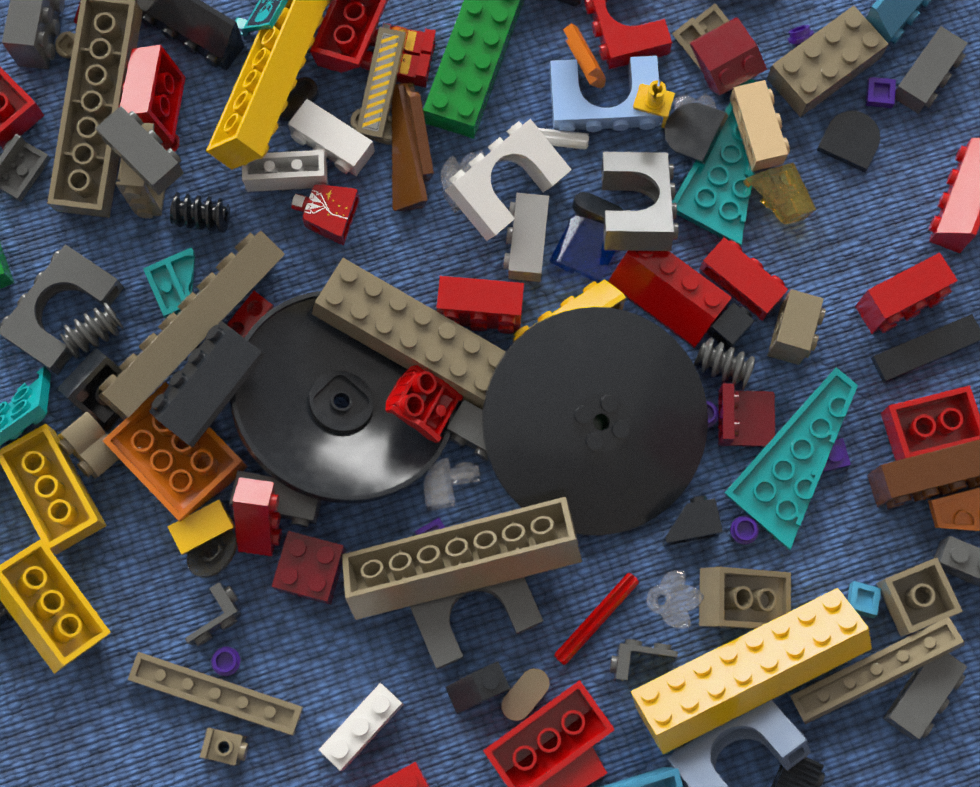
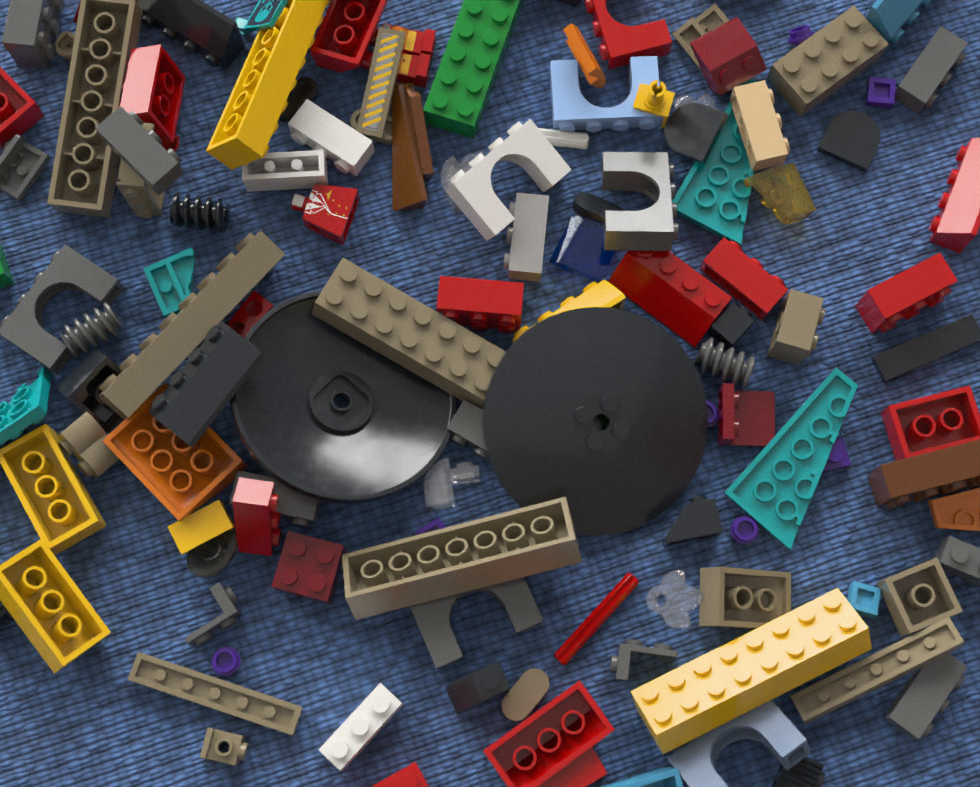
(423, 402): red slope -> none

